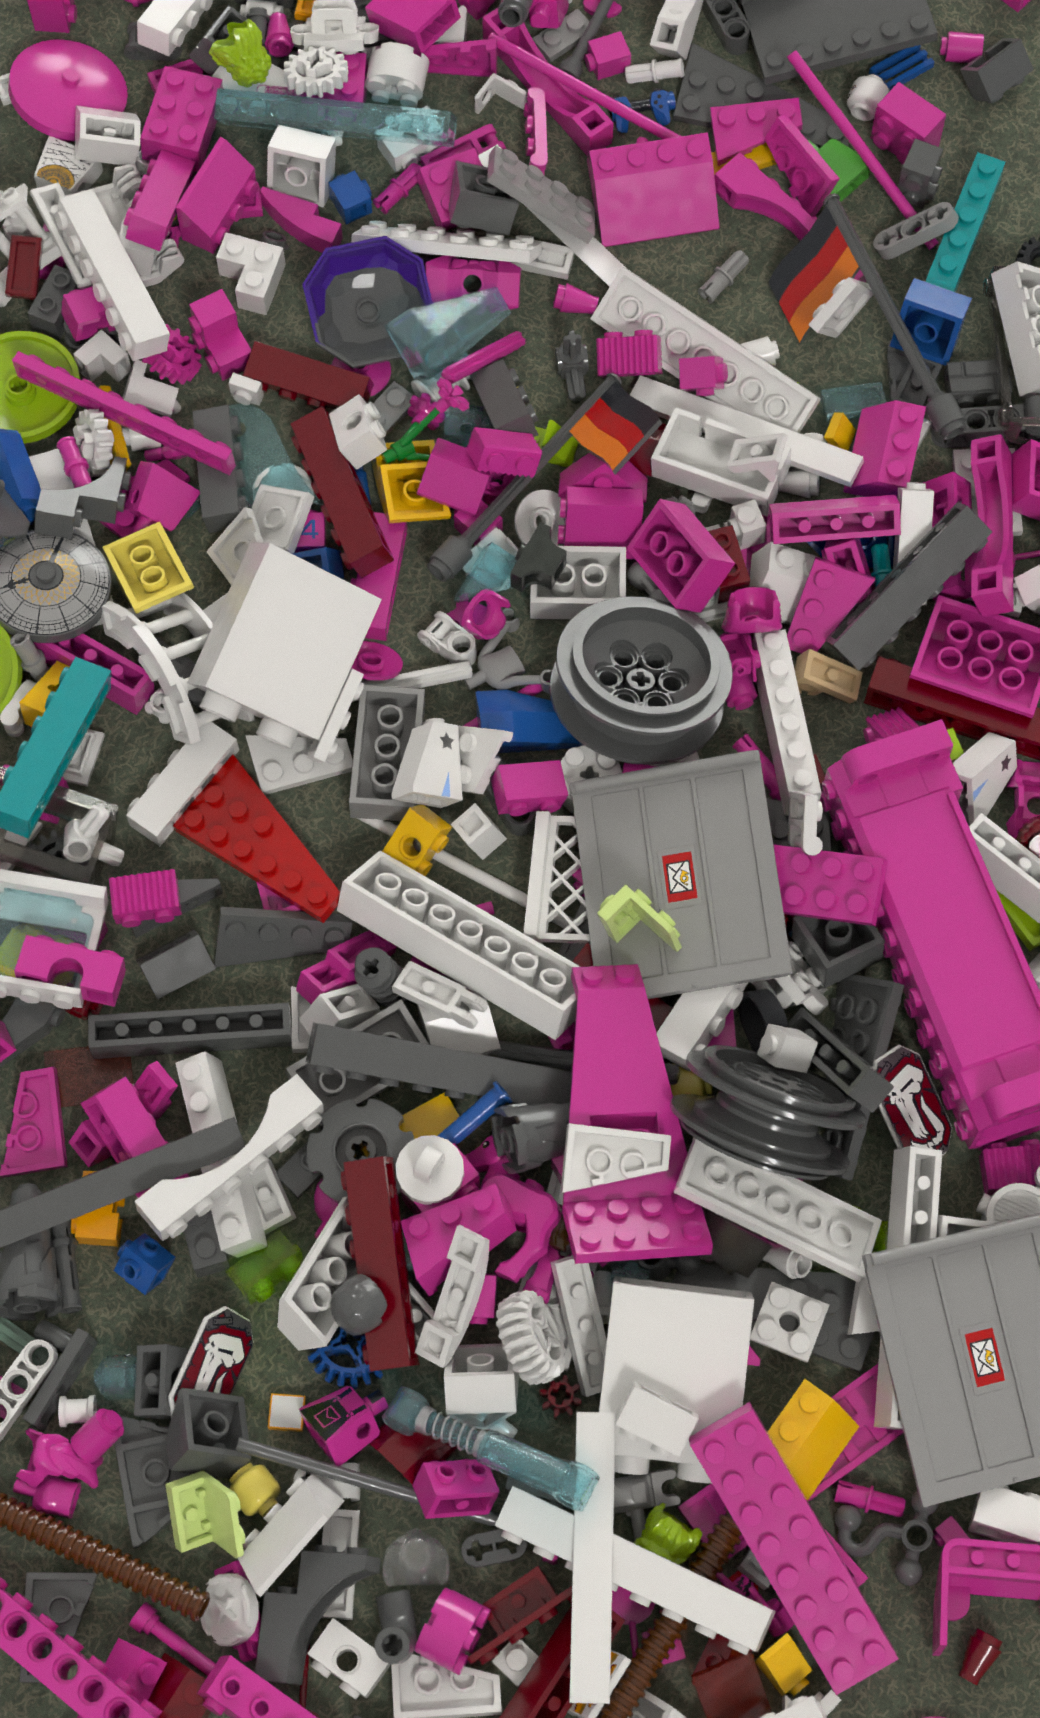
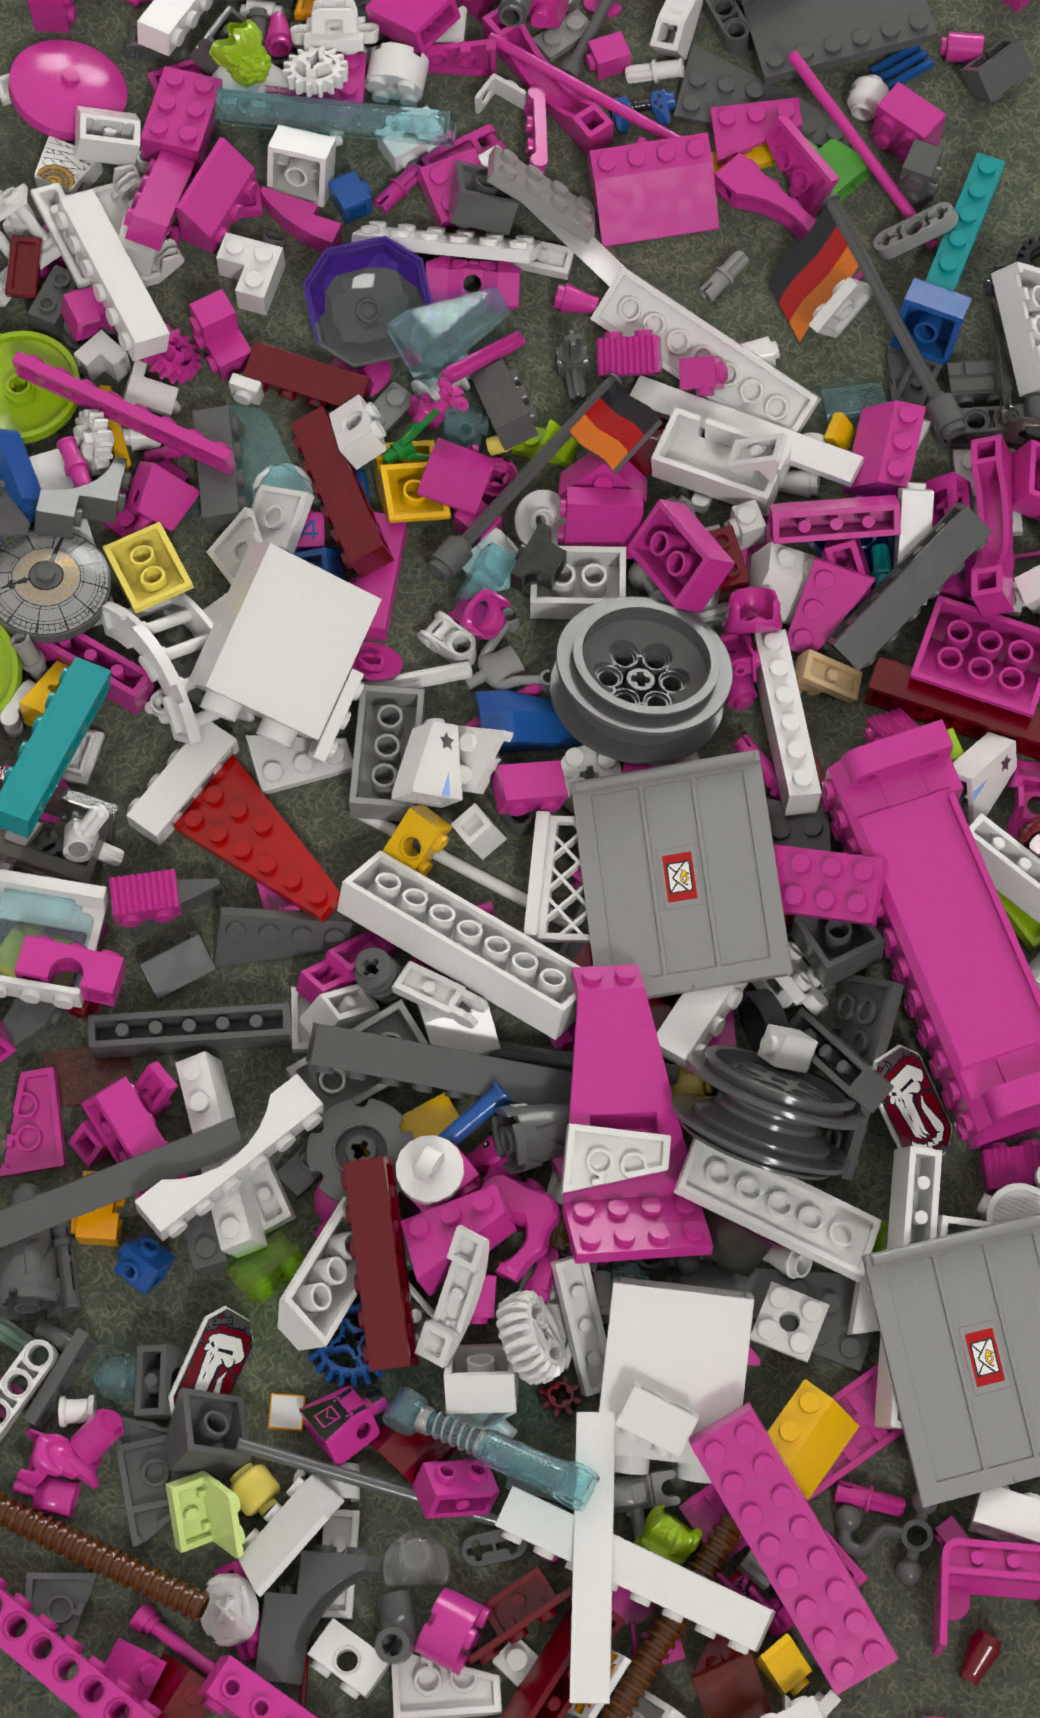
(358, 1305): dark grey hair -> none
(504, 452): dark pink brick -> none
(626, 908): yellowish green bracket -> none
(802, 823): white plate -> none

